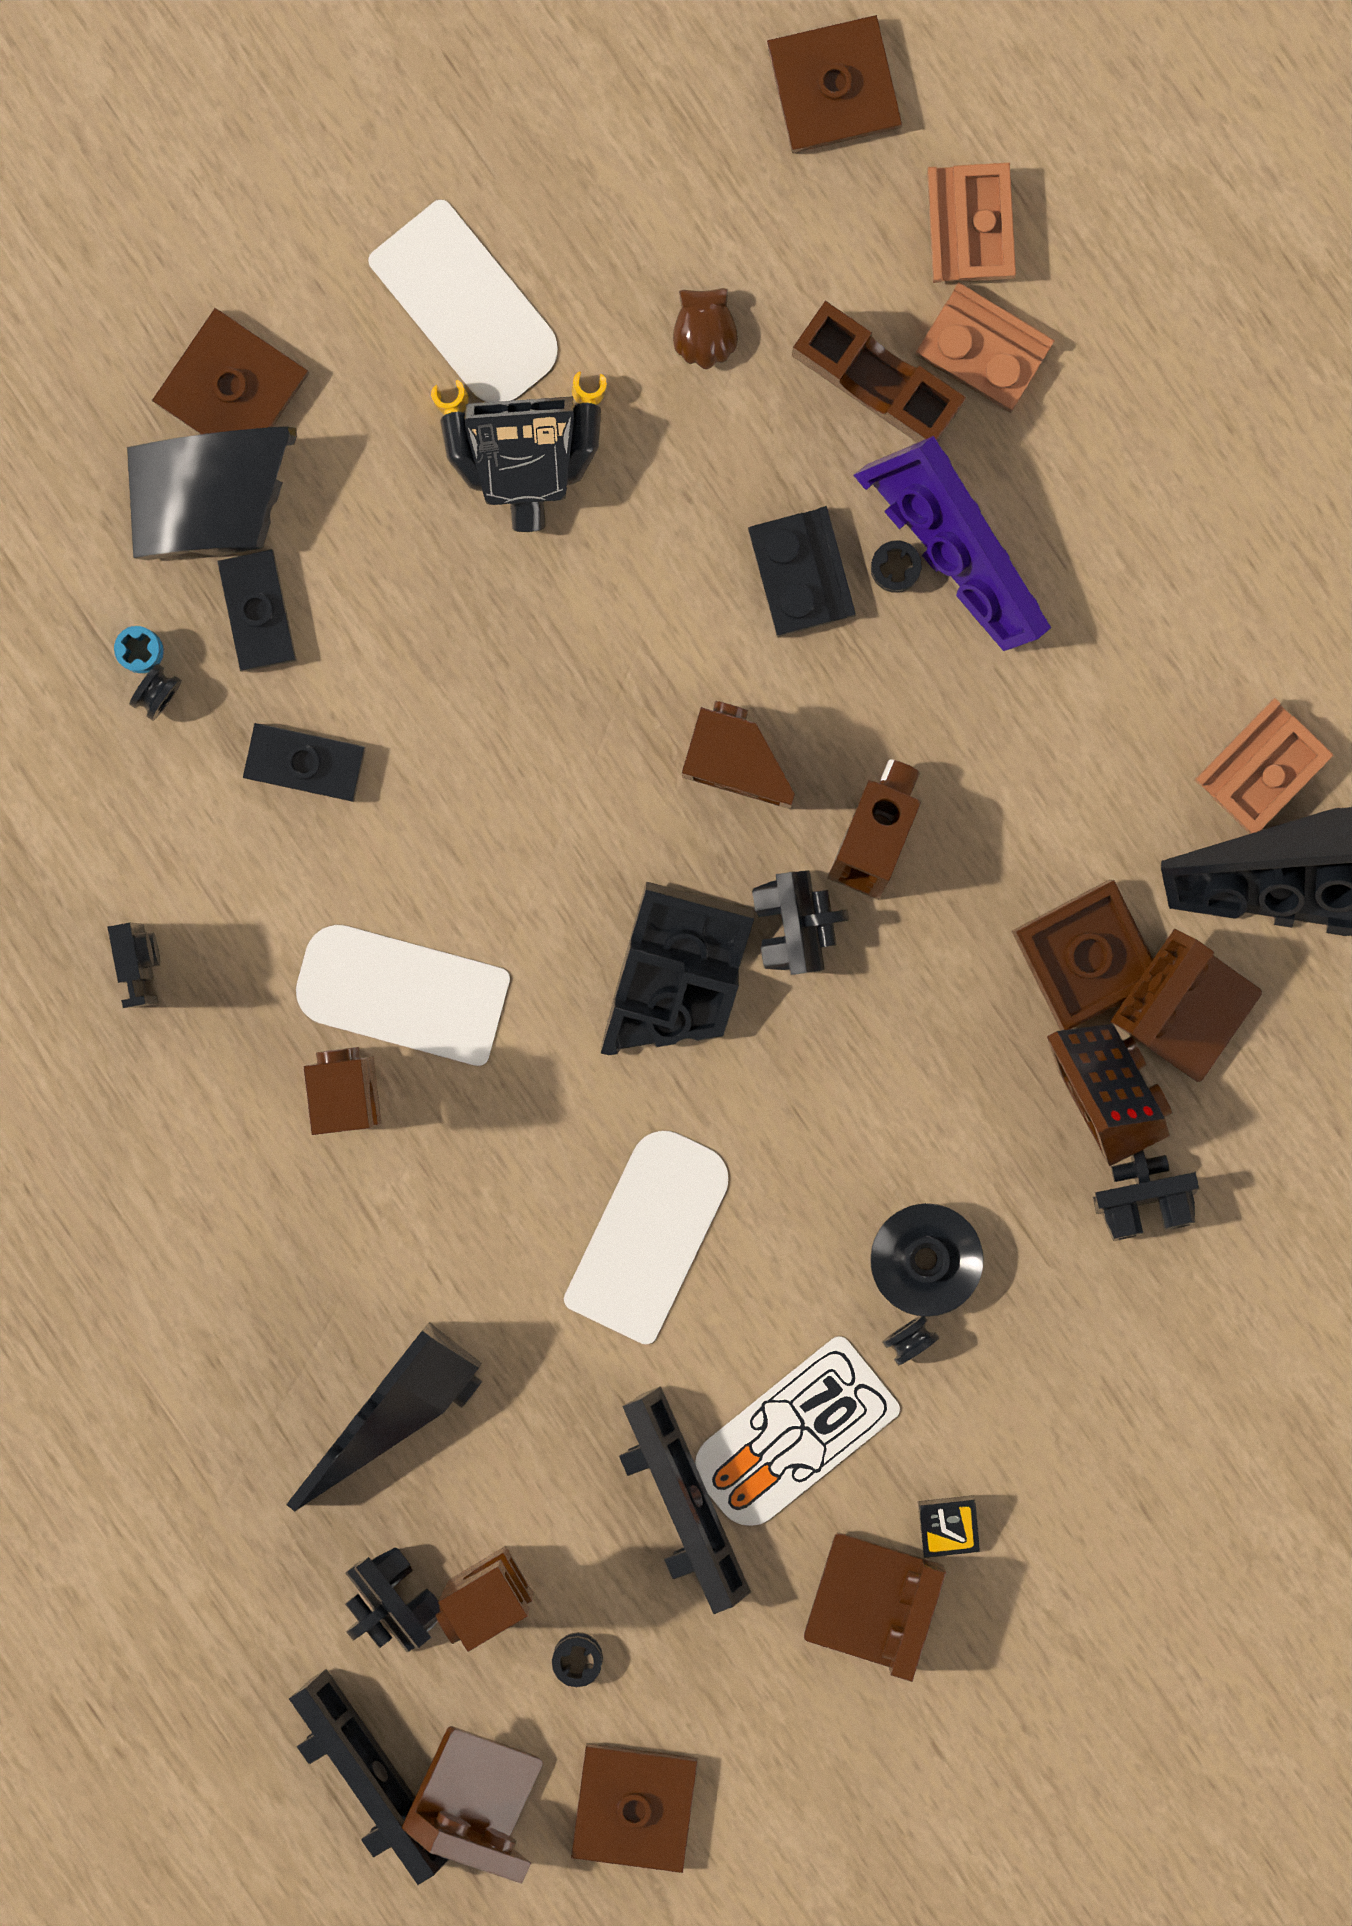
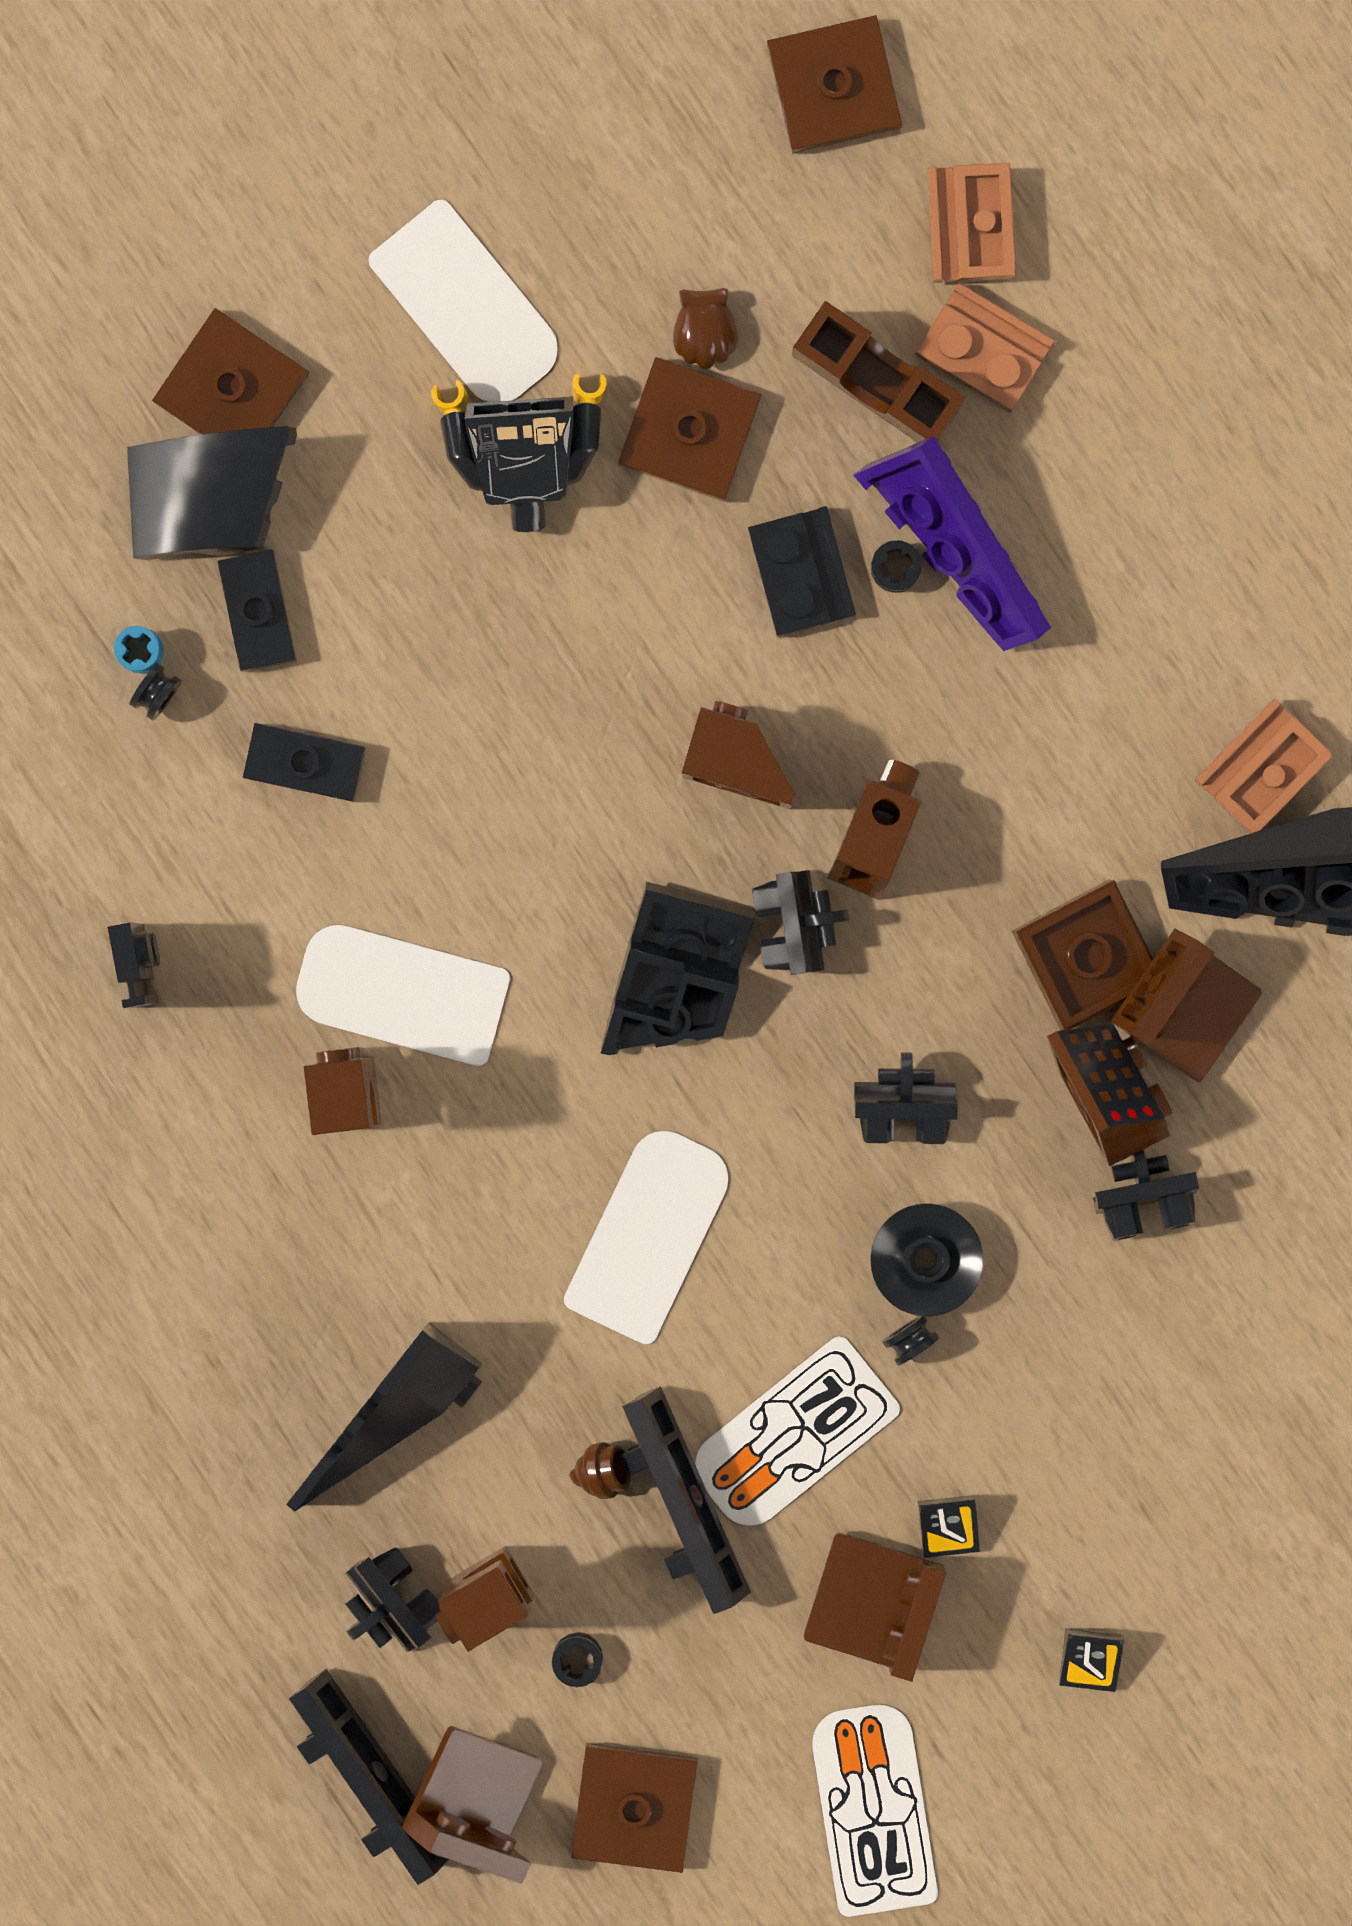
(601, 1471): none -> reddish brown plate
(689, 429): none -> reddish brown plate
(873, 1811): none -> sticker
(905, 1095): none -> black hips
(1091, 1660): none -> slope

